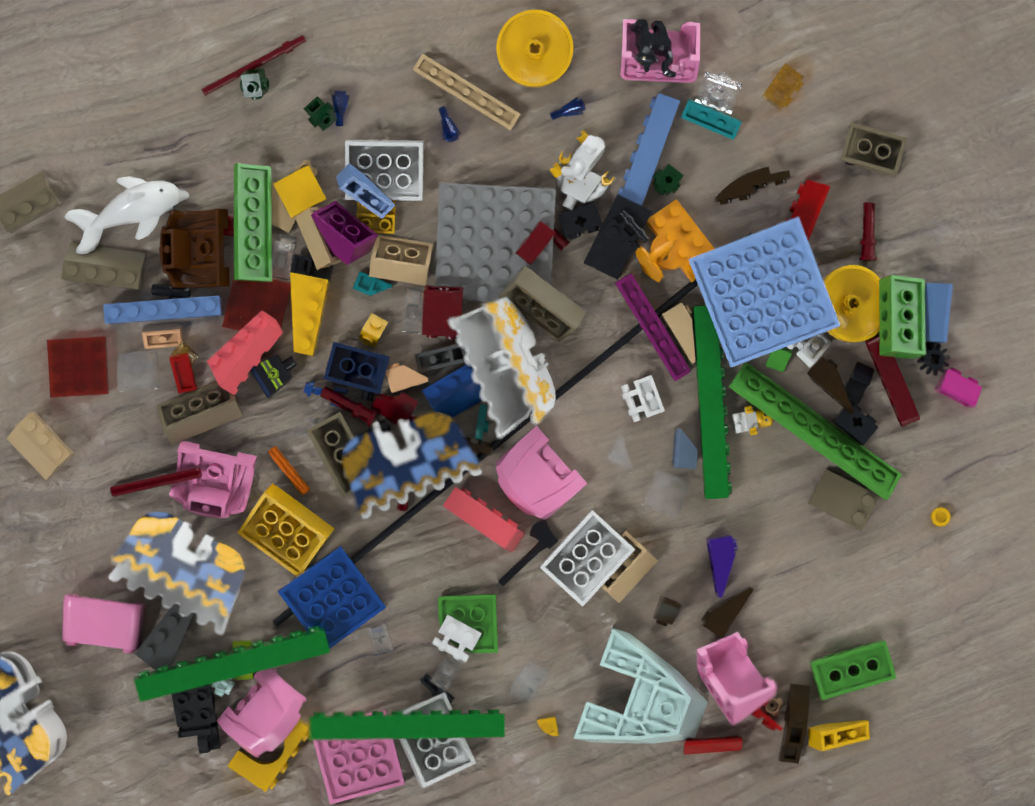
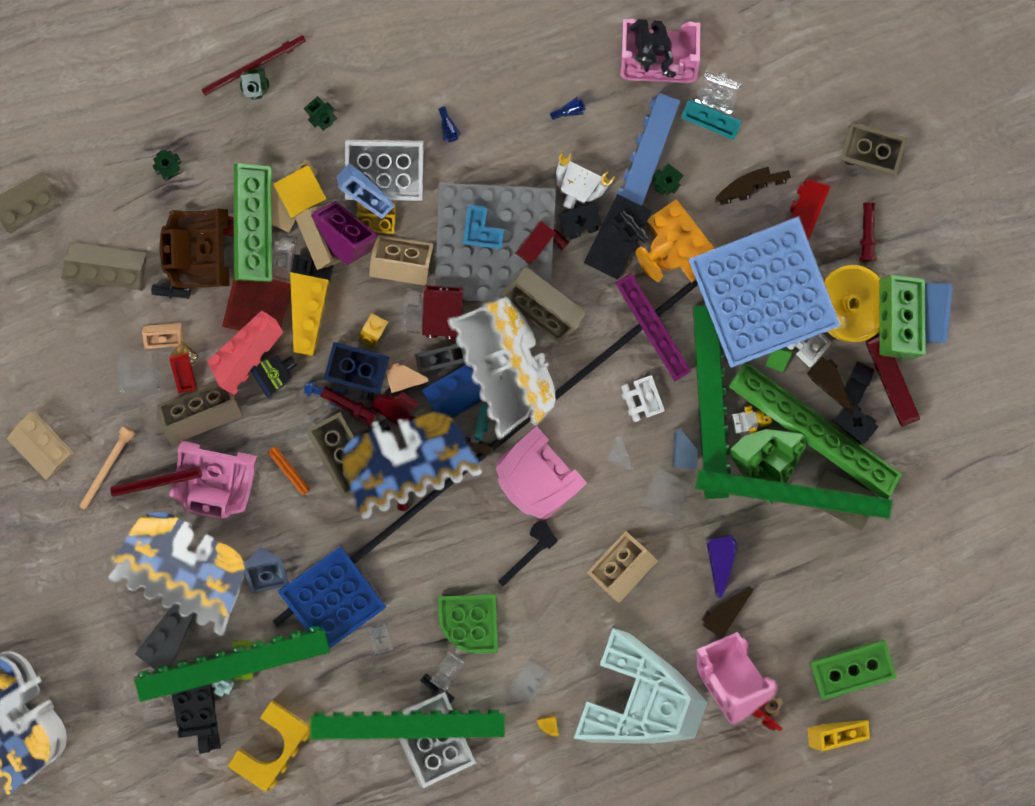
(78, 367): clear red plate -> none
(102, 622): bright pink windscreen -> none
(125, 436): none -> light nougat piece
(139, 203): white animal -> none
(163, 310): medium blue brick -> none
(172, 169): none -> dark green brick
(264, 714): bright pink piece -> none
(265, 571): none -> sand blue slope
(285, 530): yellow slope -> none
(340, 103): clear blue cone -> none
(358, 766): bright pink plate -> none
(370, 285): teal tile -> none
(459, 632): white plate -> none
(466, 92): tan plate -> none
(477, 233): none -> dark azure plate
(483, 519): coral wedge -> none
(534, 48): yellow dish -> none
(583, 159): white torso -> none
(586, 557): white slope -> none
(666, 611): dark brown slope -> none
(680, 325): tan slope -> none
(713, 744): red slope -> none
(768, 455): none -> bright green brick
(779, 84): clear yellow brick -> none
(794, 494): none -> green brick
(795, 723): dark brown slope -> none
(935, 351): black gear -> none
(940, 516): yellow tile -> none
(959, 388): dark pink slope -> none

